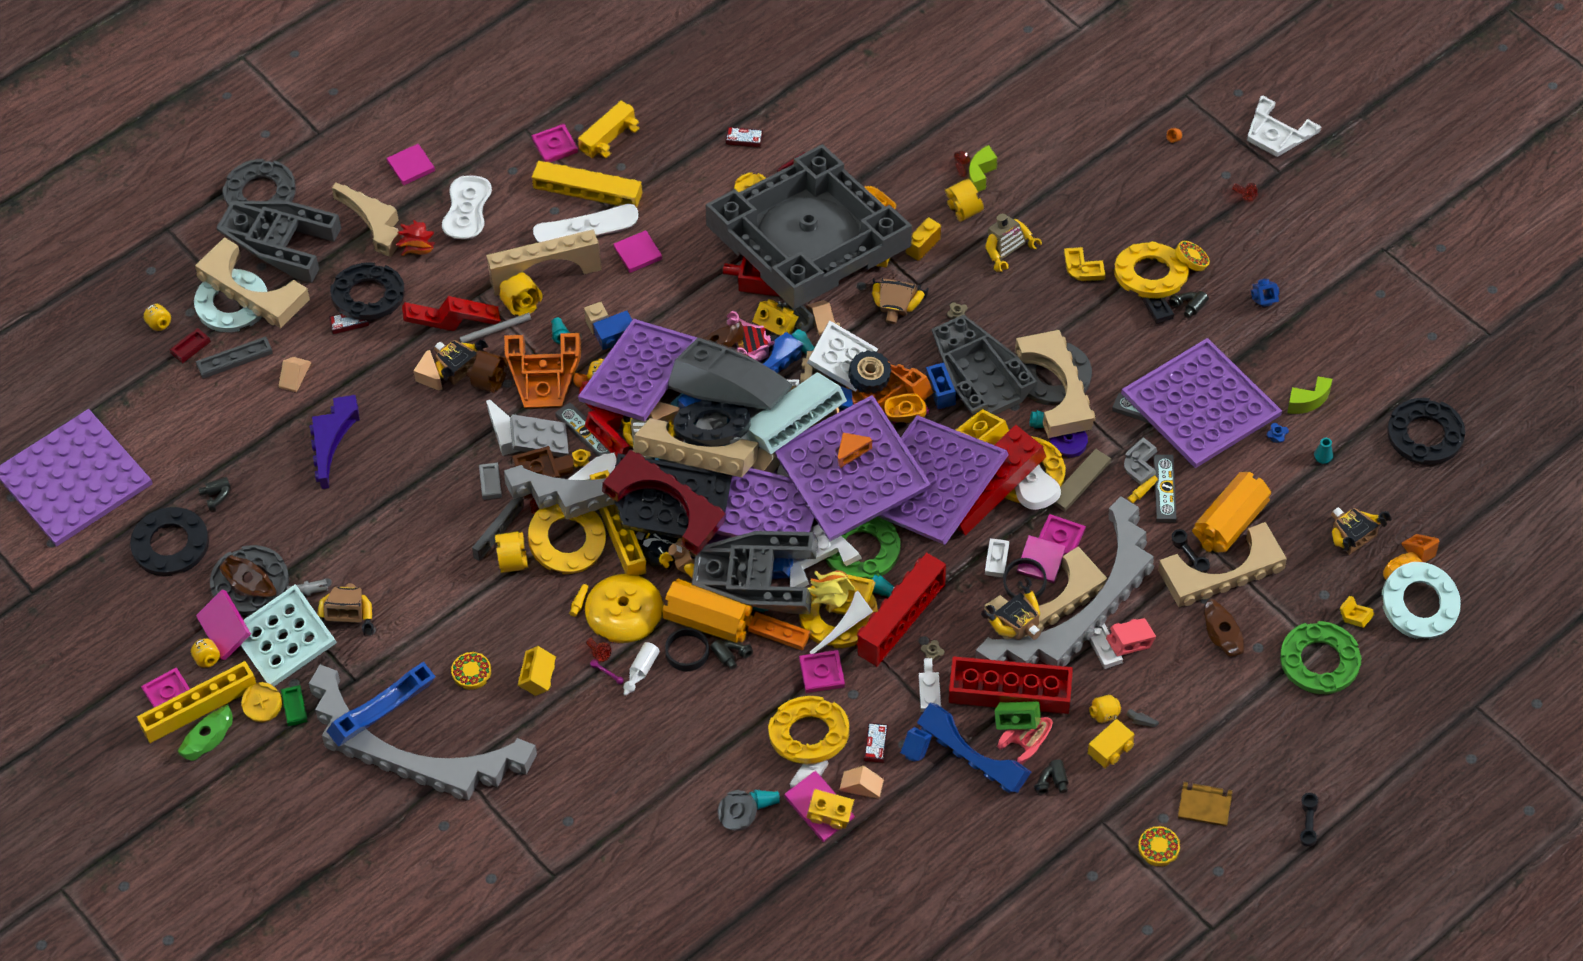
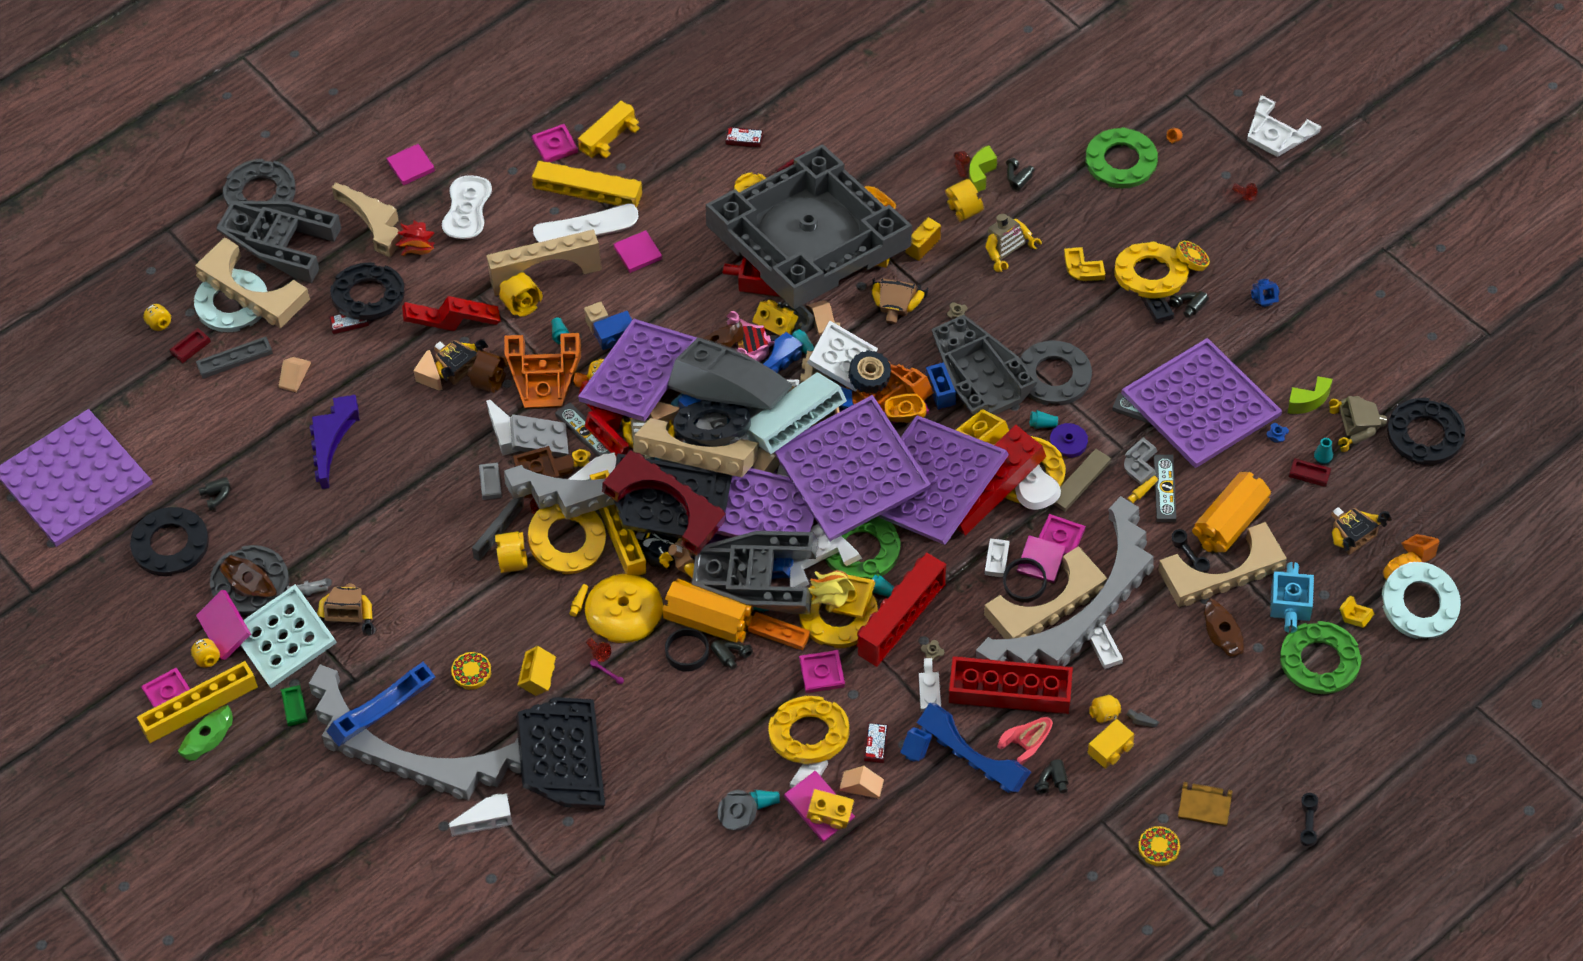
(261, 702): yellow tile -> none
(485, 815): none -> white slope
(495, 328): light grey bar -> none
(561, 752): none -> black plate
(641, 666): white wheel -> none
(852, 447): orange slope -> none
(857, 611): white sticker -> none
(1017, 616): torso -> none
(1017, 715): bright green brick -> none
(1021, 178): none -> pearl dark grey plant
(1050, 351): tan arch -> none
(1126, 177): none -> bright green plate
(1131, 637): coral brick -> none
(1292, 596): none -> medium azure brick
(1310, 472): none -> dark red tile
(1359, 419): none -> dark tan torso

